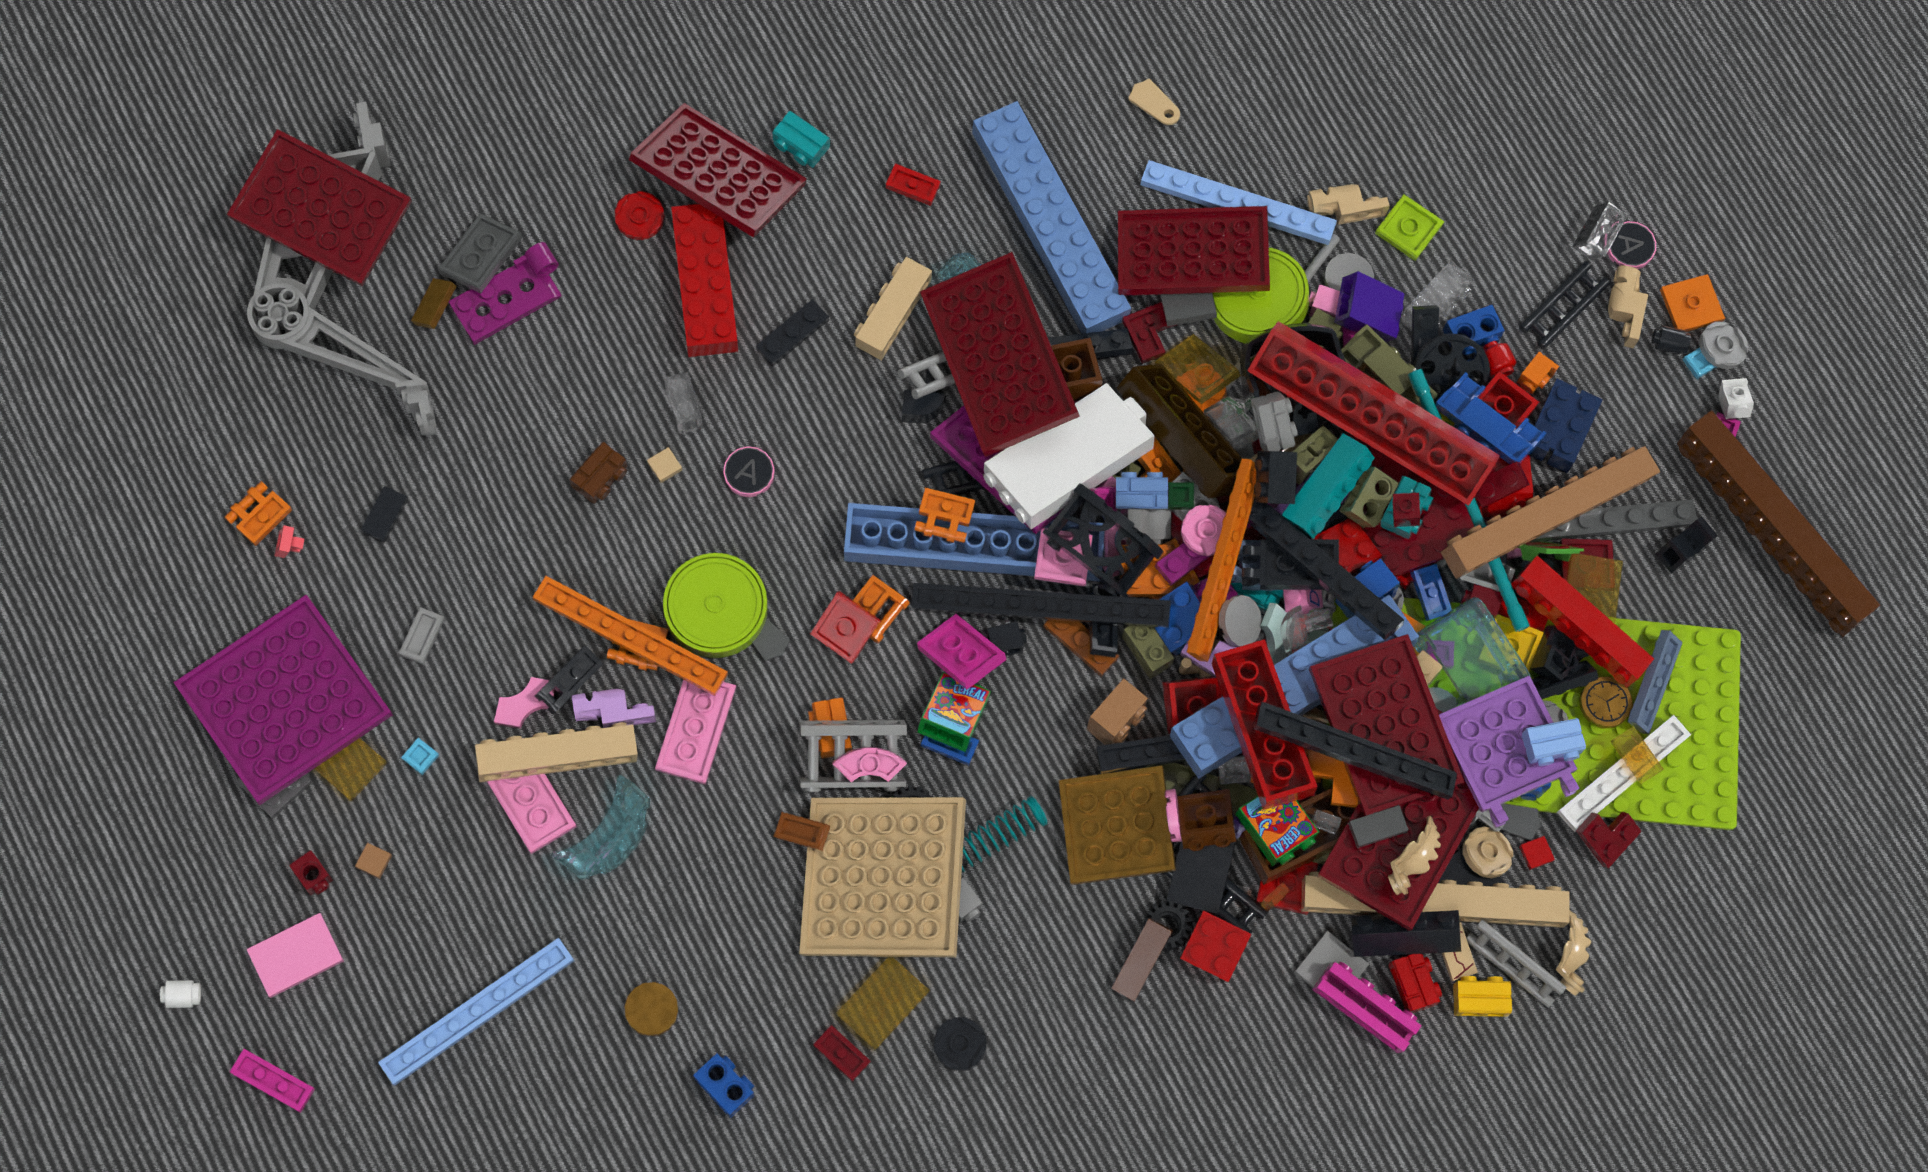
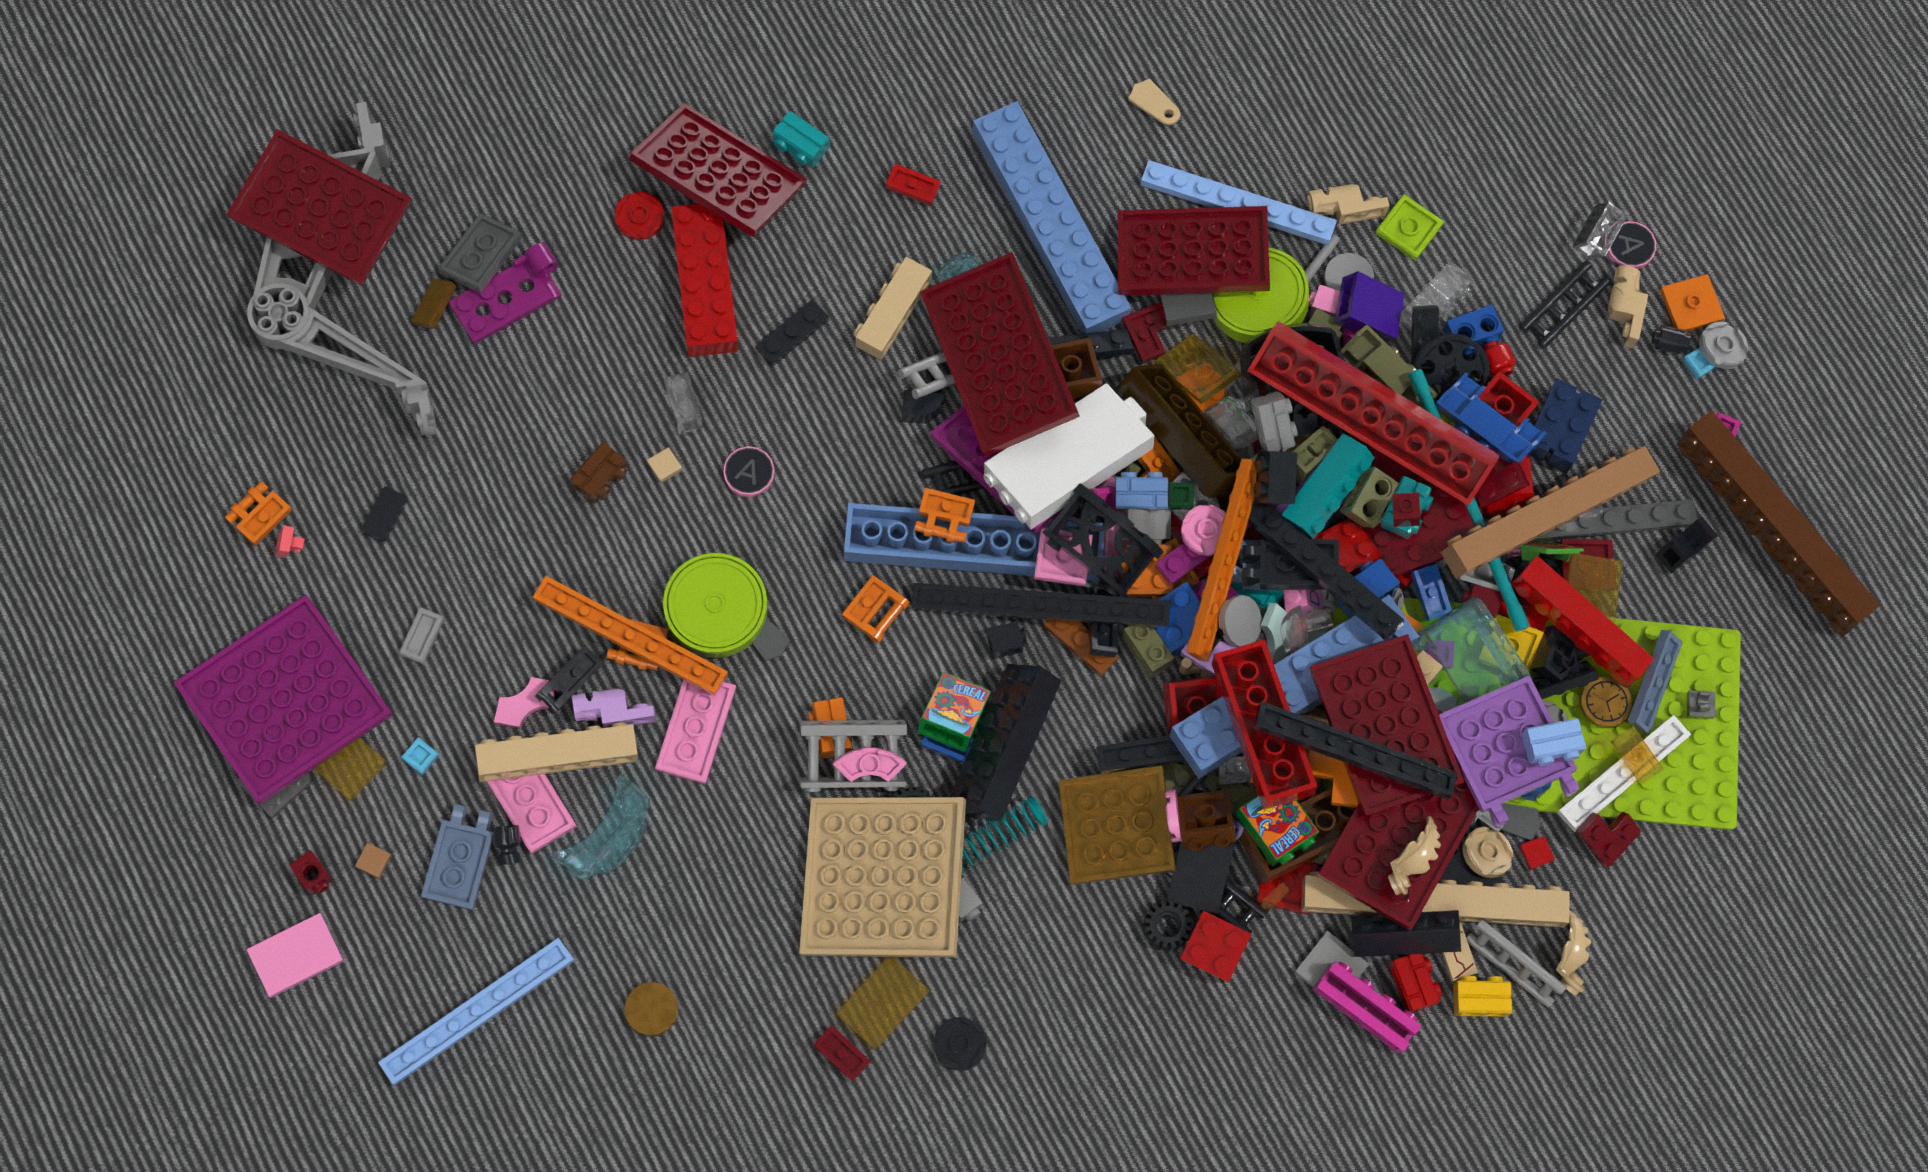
(180, 994): white brick -> none
(272, 1080): dark pink plate -> none
(459, 860): none -> sand blue tile
(507, 840): none -> black piece
(718, 1089): blue brick -> none
(802, 831): dark orange tile -> none
(845, 627): tile -> none
(961, 651): dark pink plate -> none
(1005, 740): none -> black brick
(1117, 713): medium nougat brick -> none
(1142, 959): tile -> none
(1326, 821): clear tile -> none
(1378, 826): dark grey tile -> none
(1537, 373): orange brick -> none
(1701, 704): none -> flat silver tile
(1735, 398): white brick -> none

